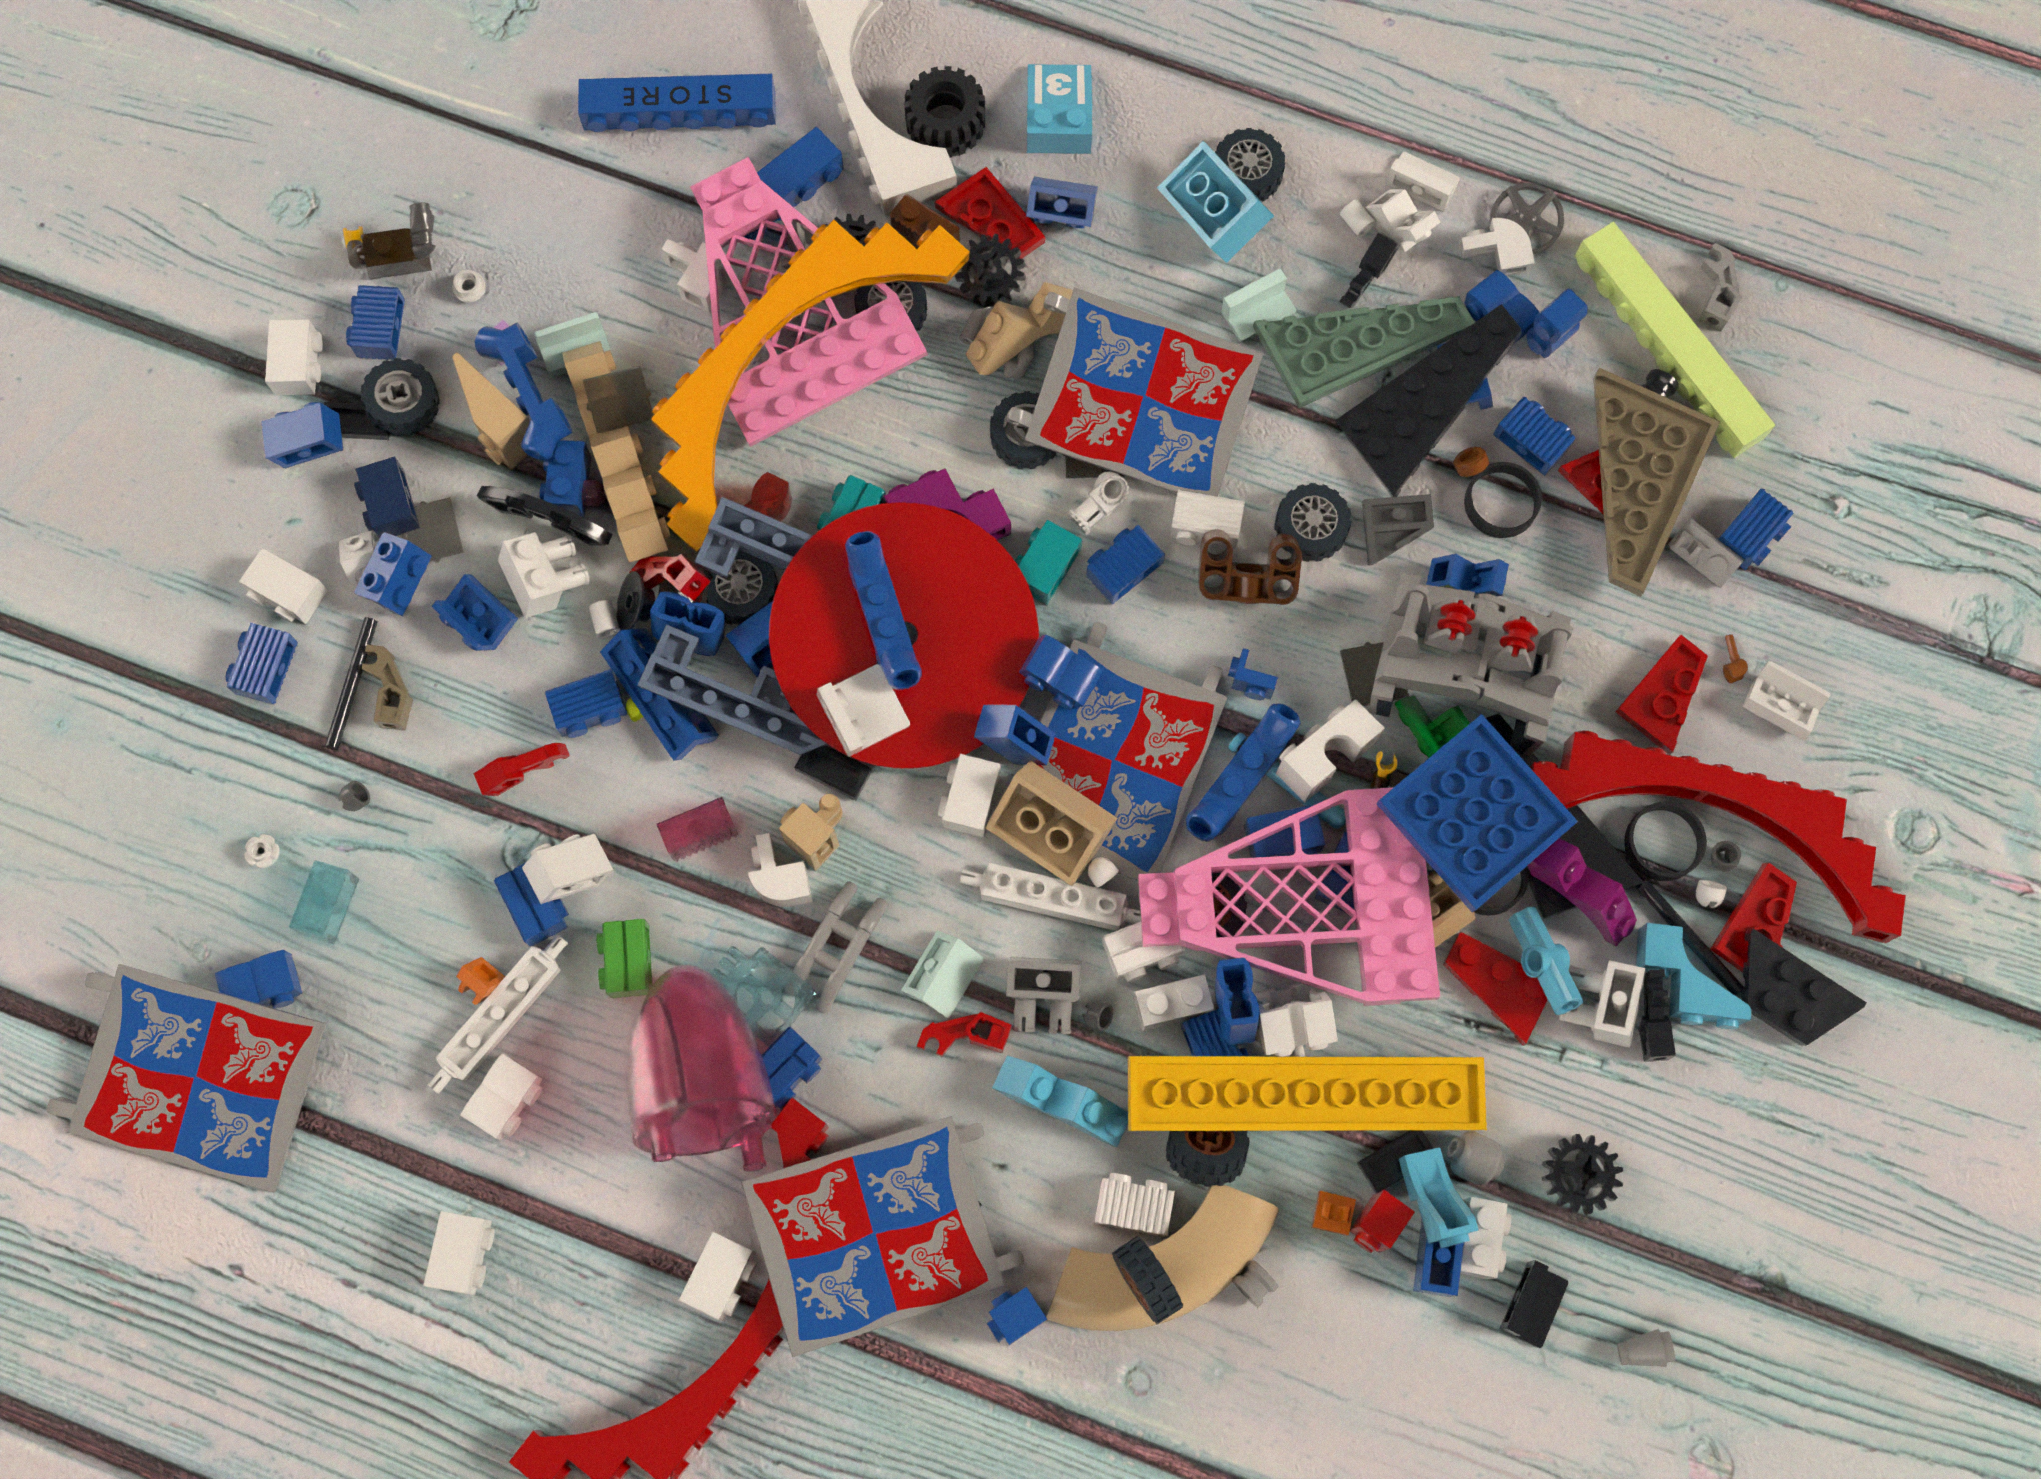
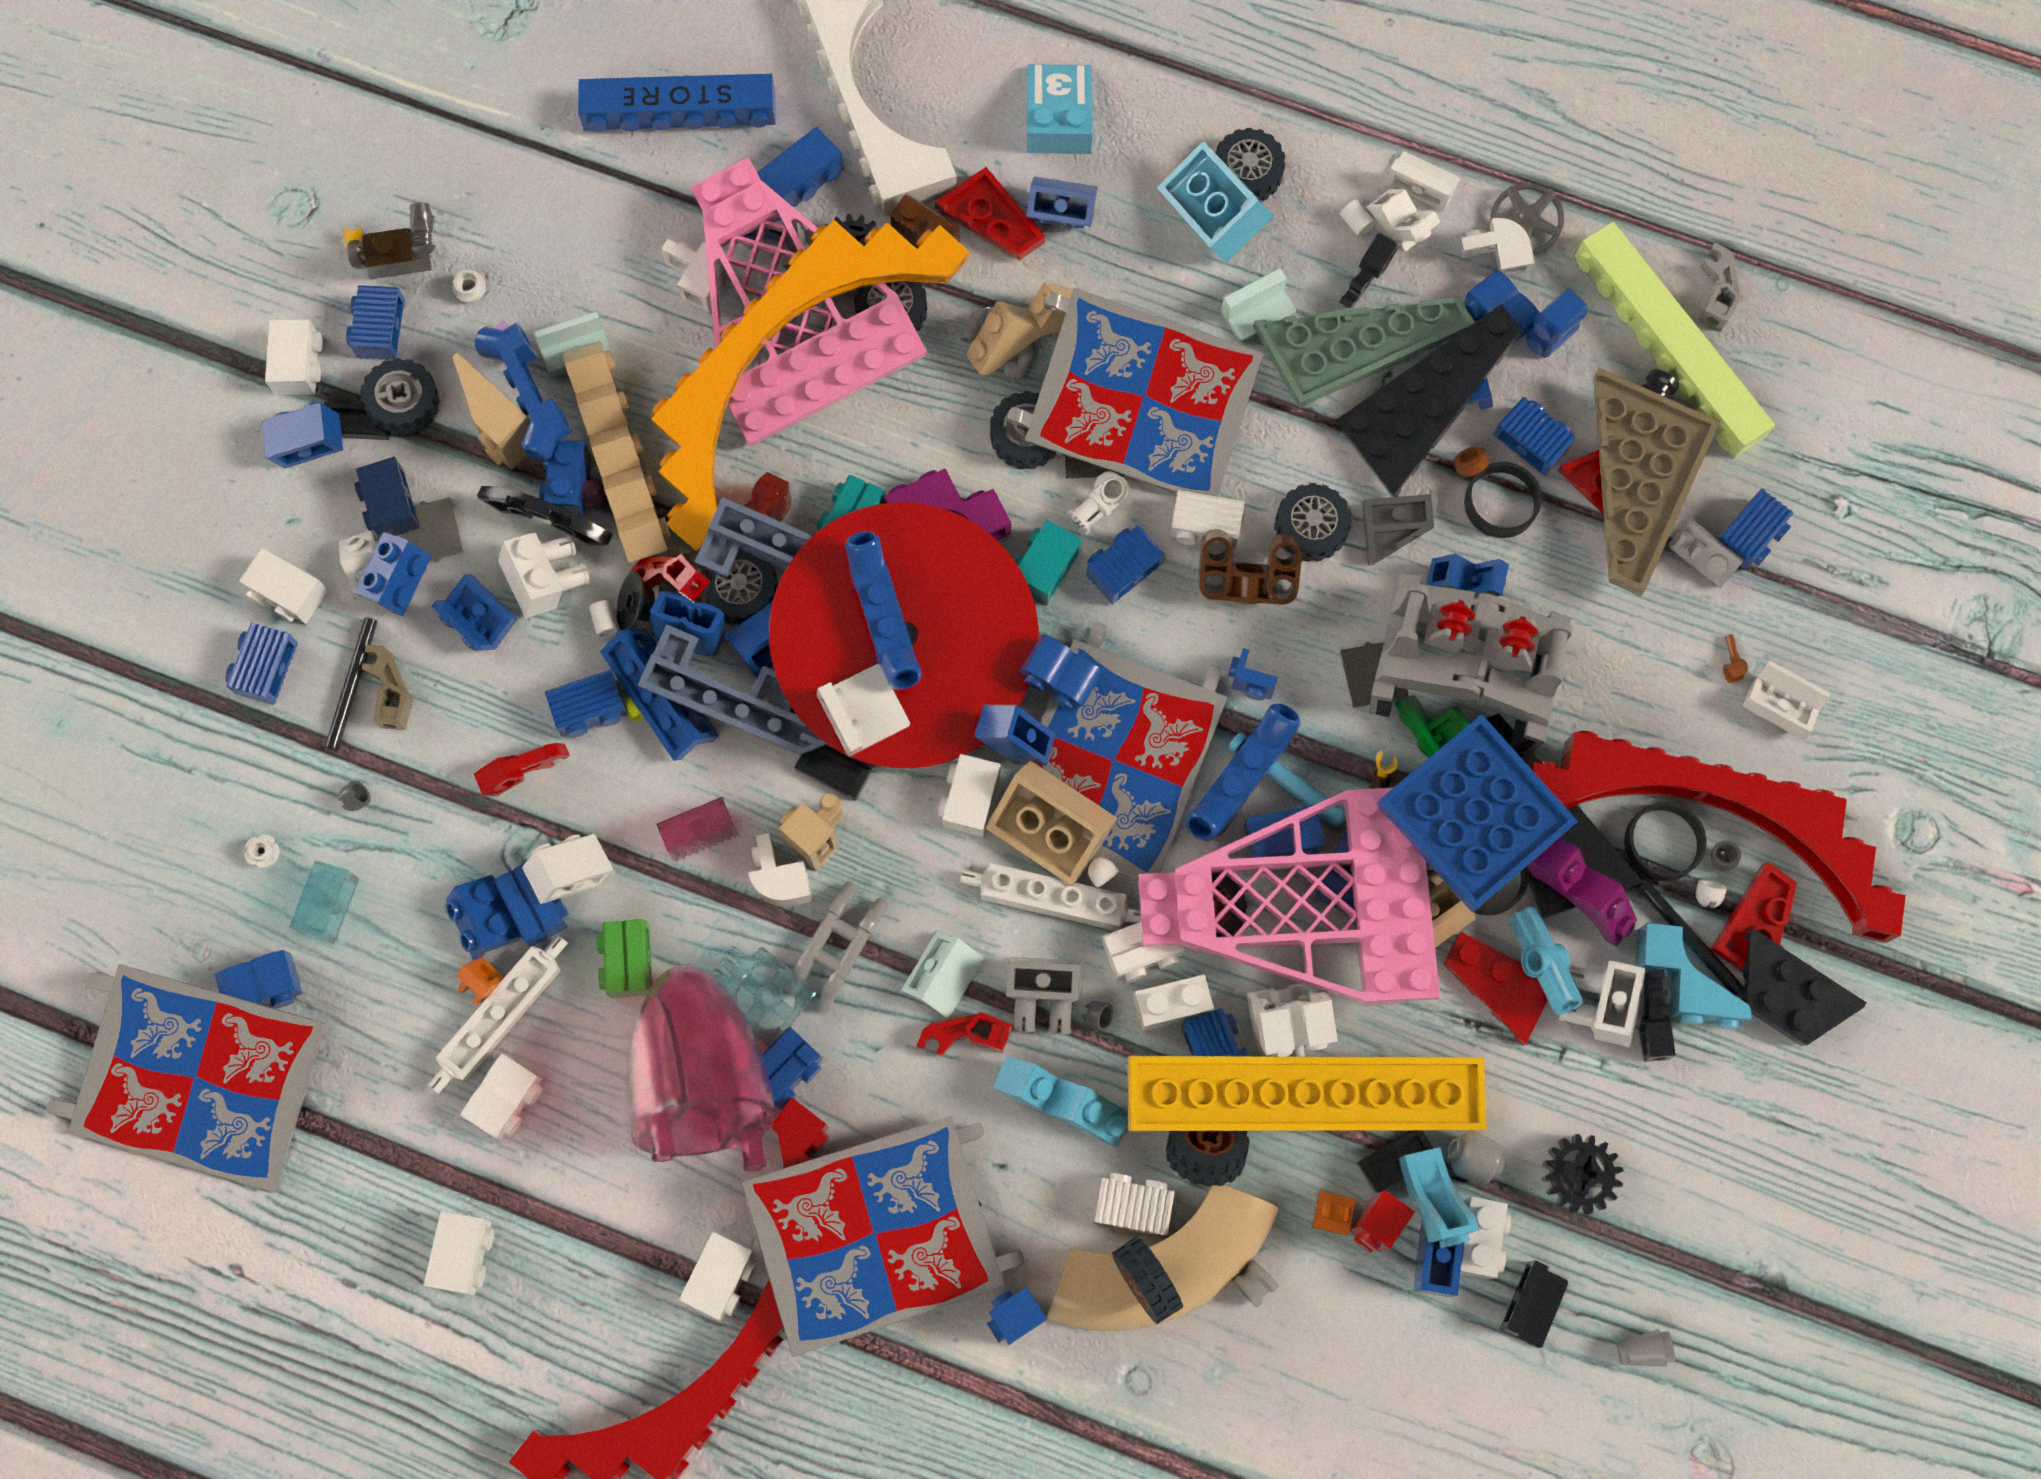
(481, 917): none -> blue bracket
(618, 399): clear smoke piece -> none
(950, 89): black tyre -> none
(997, 258): black gear -> none
(1236, 1001): blue brick -> none
(1348, 731): white arch -> none
(1663, 696): red wing -> none

